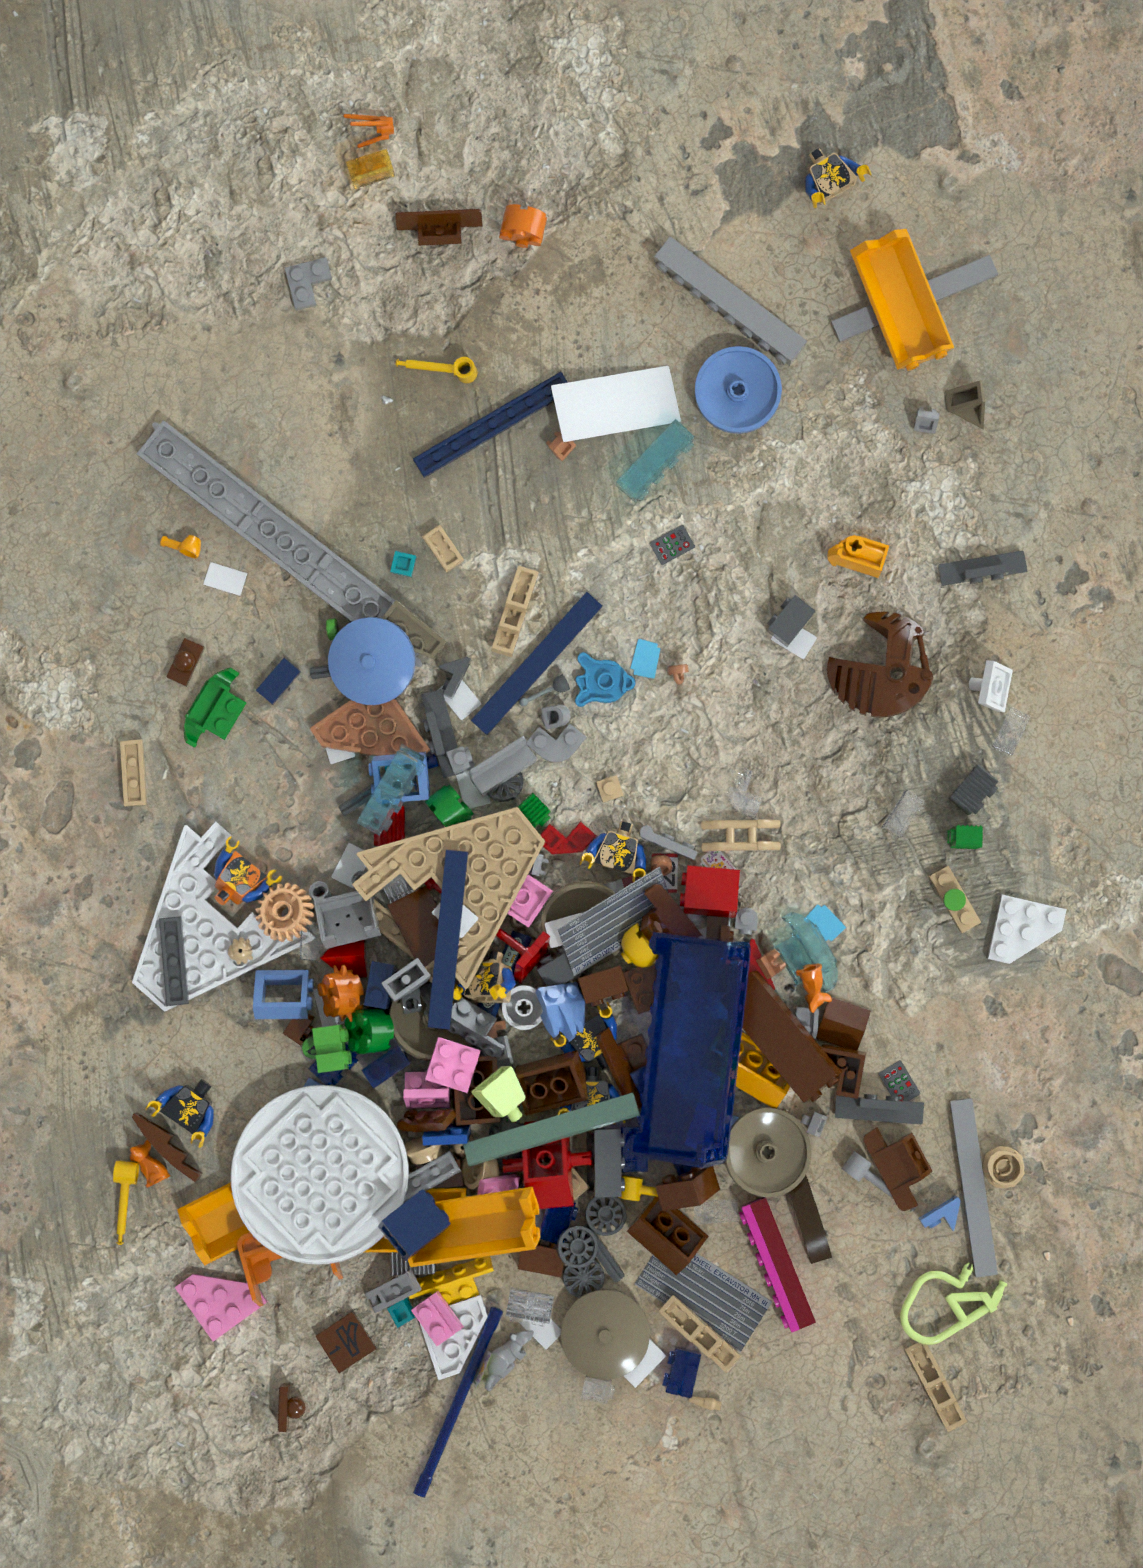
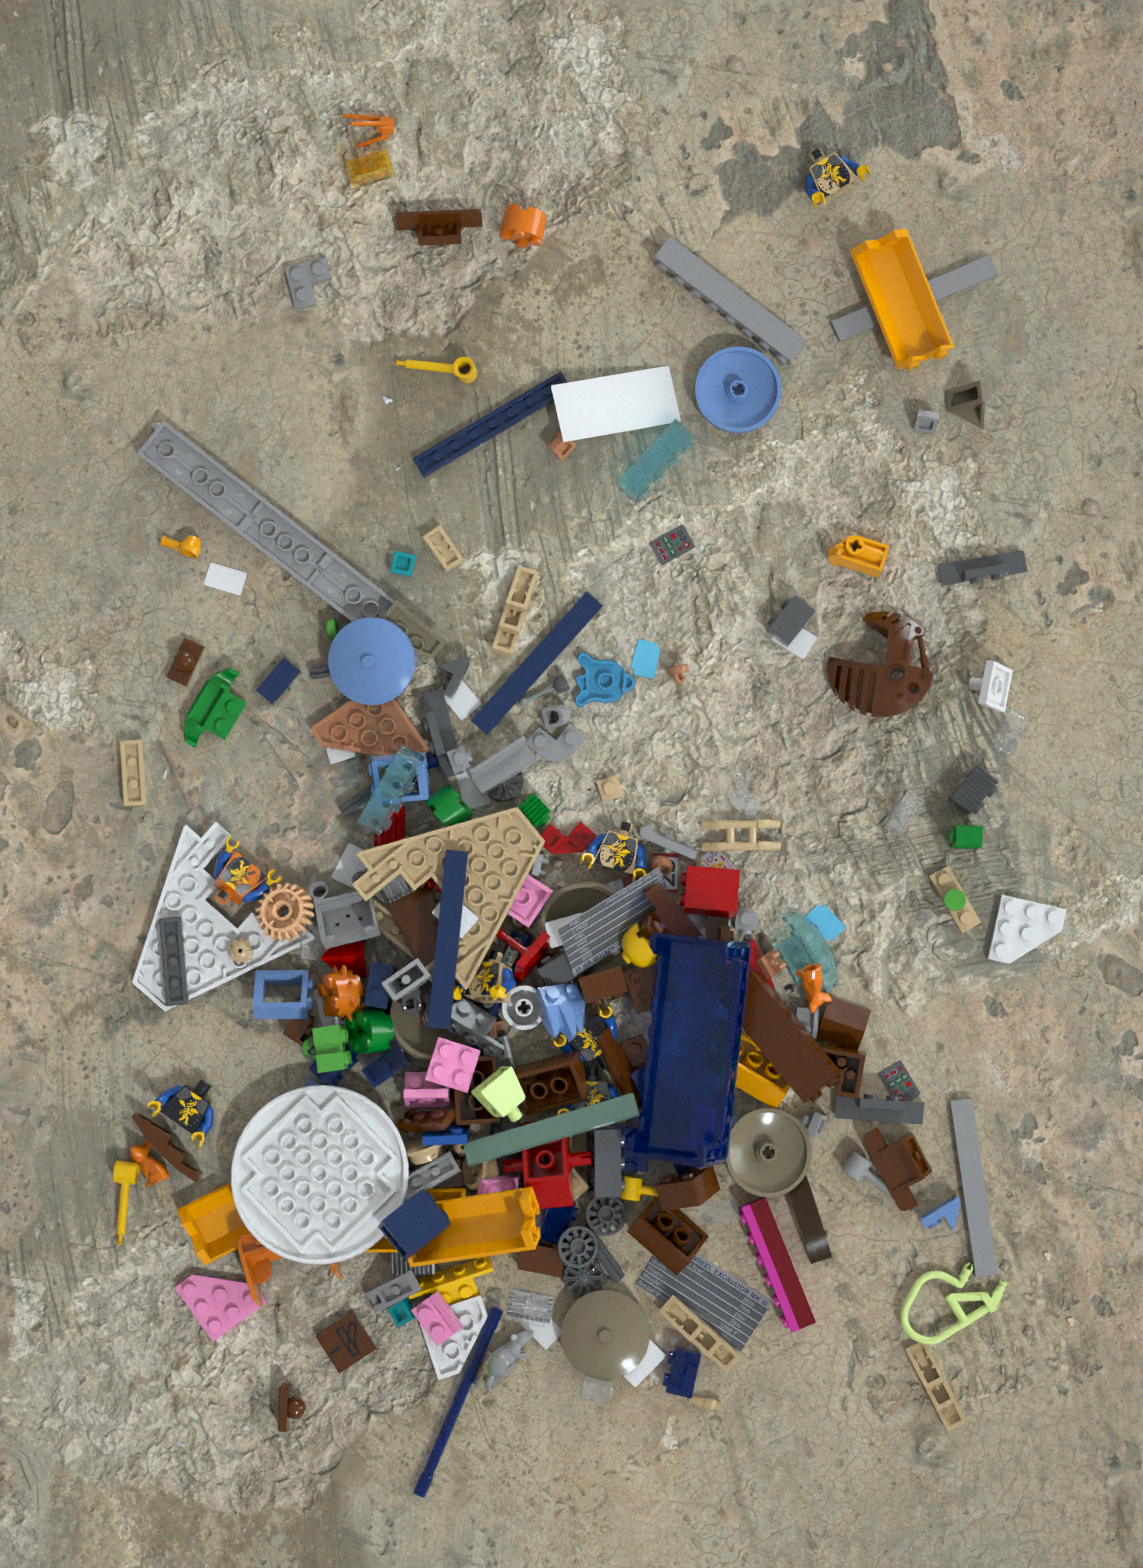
(1003, 1167): tan hat -> none

